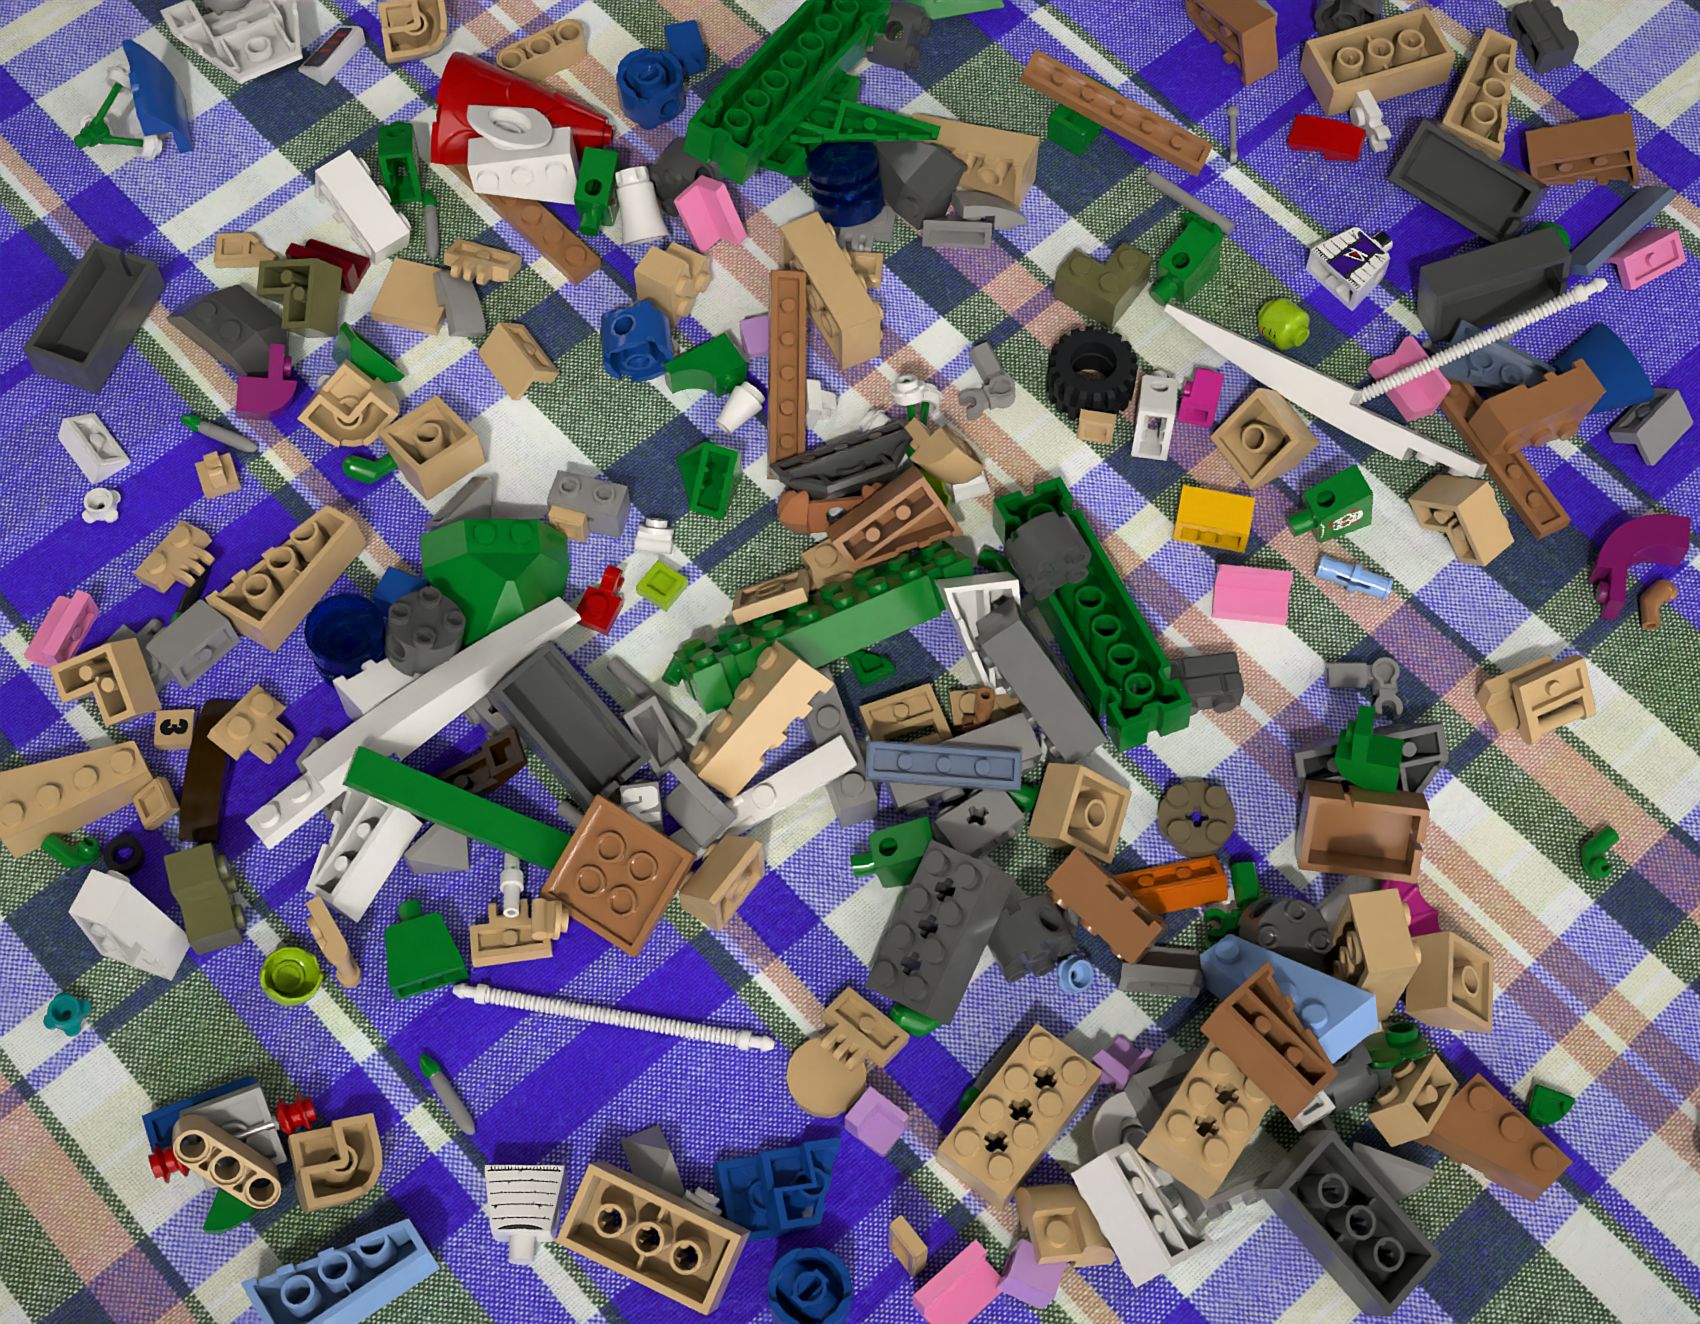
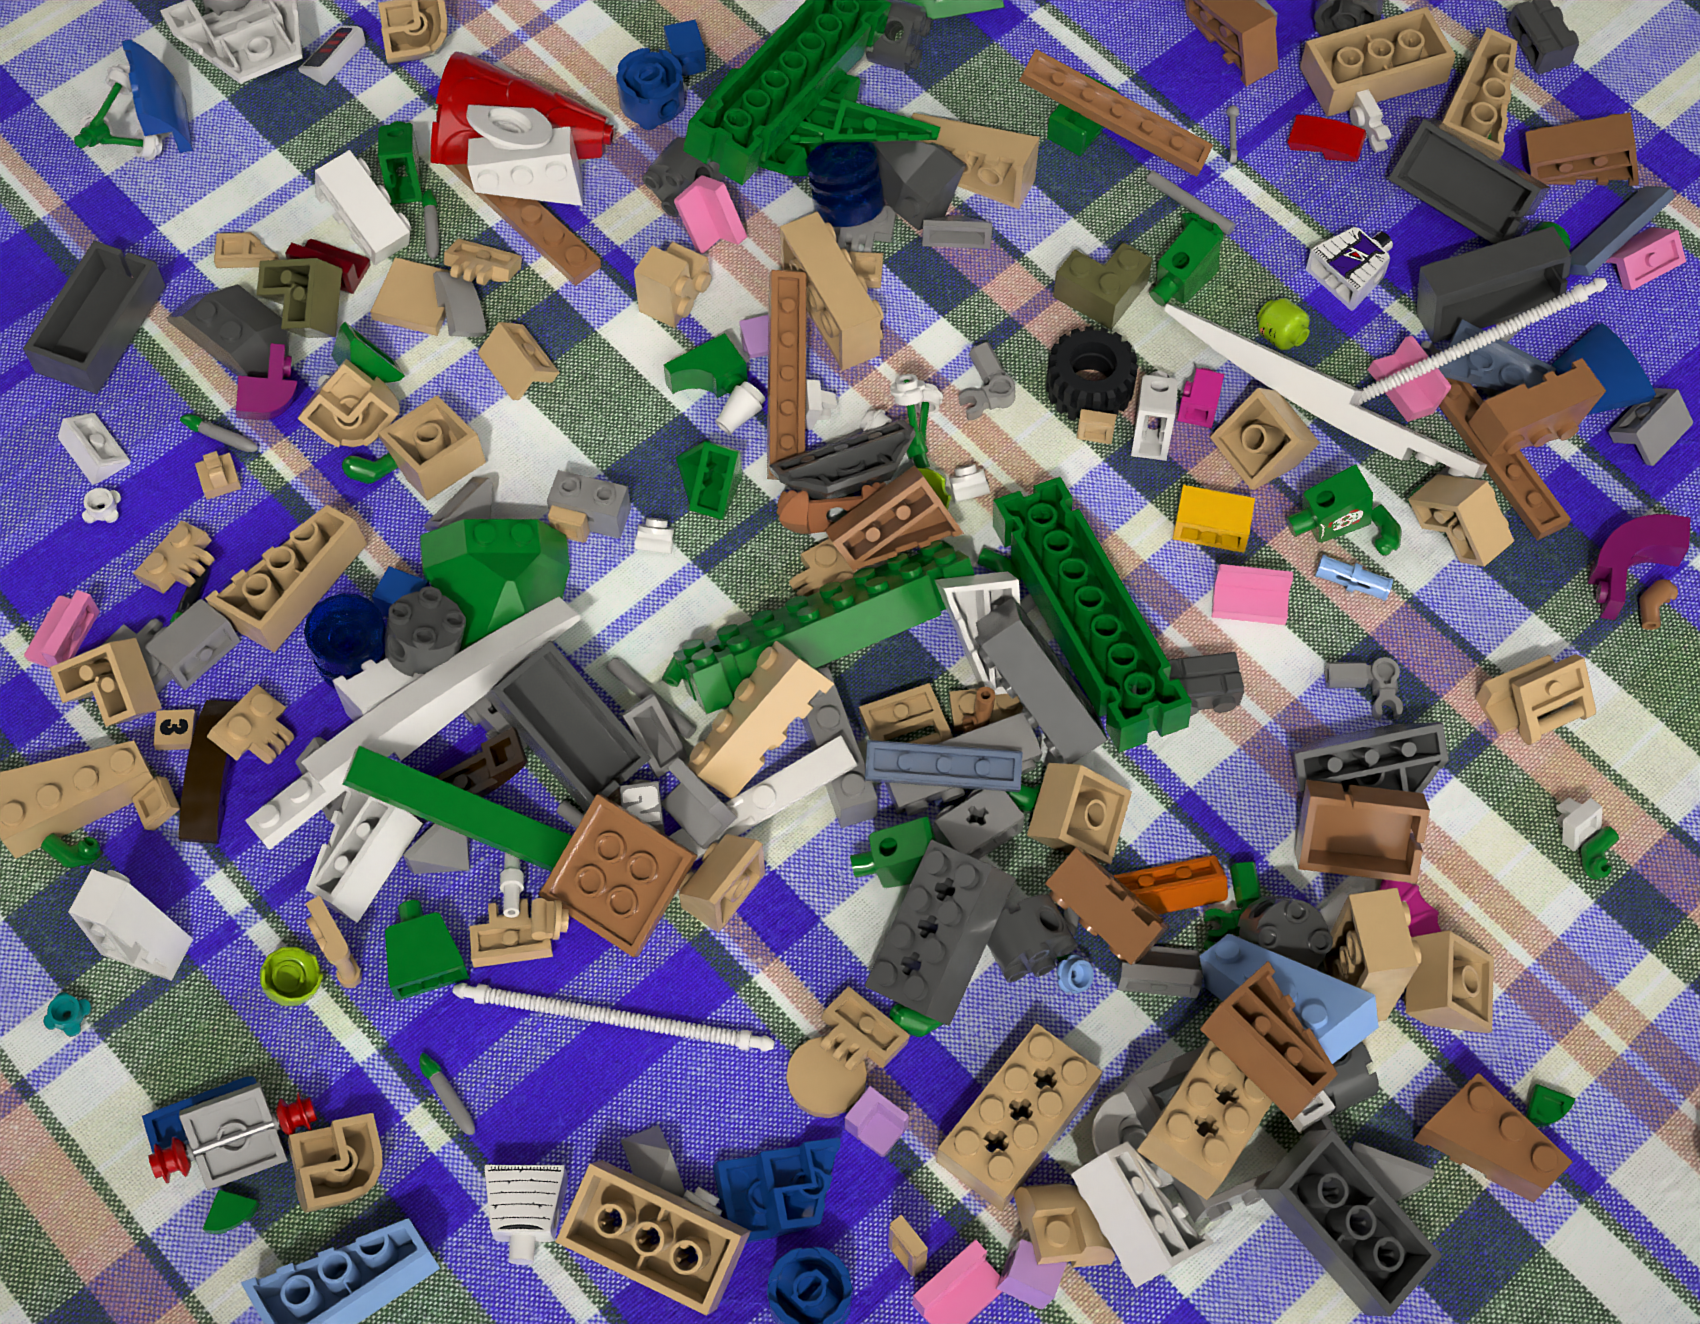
(119, 843): black piece -> none
(205, 893): olive brick -> none
(235, 1178): tan beam -> none
(545, 51): tan beam -> none
(596, 190): green torso -> none
(601, 607): red plate -> none
(636, 342): blue brick -> none
(639, 207): white plant -> none
(662, 585): lime plate -> none
(771, 596): tan tile -> none
(869, 668): green tile -> none
(944, 453): tan brick -> none
(987, 1075): light grey piece -> none
(997, 210): light grey slope -> none
(1048, 554): dark grey brick -> none
(1120, 1064): lavender panel -> none
(1204, 799): dark tan plate -> none
(1368, 758): green brick -> none
(1390, 531): none -> green arm
(1399, 1042): green plate -> none
(1412, 1099): tan brick -> none
(1579, 821): none -> white tile

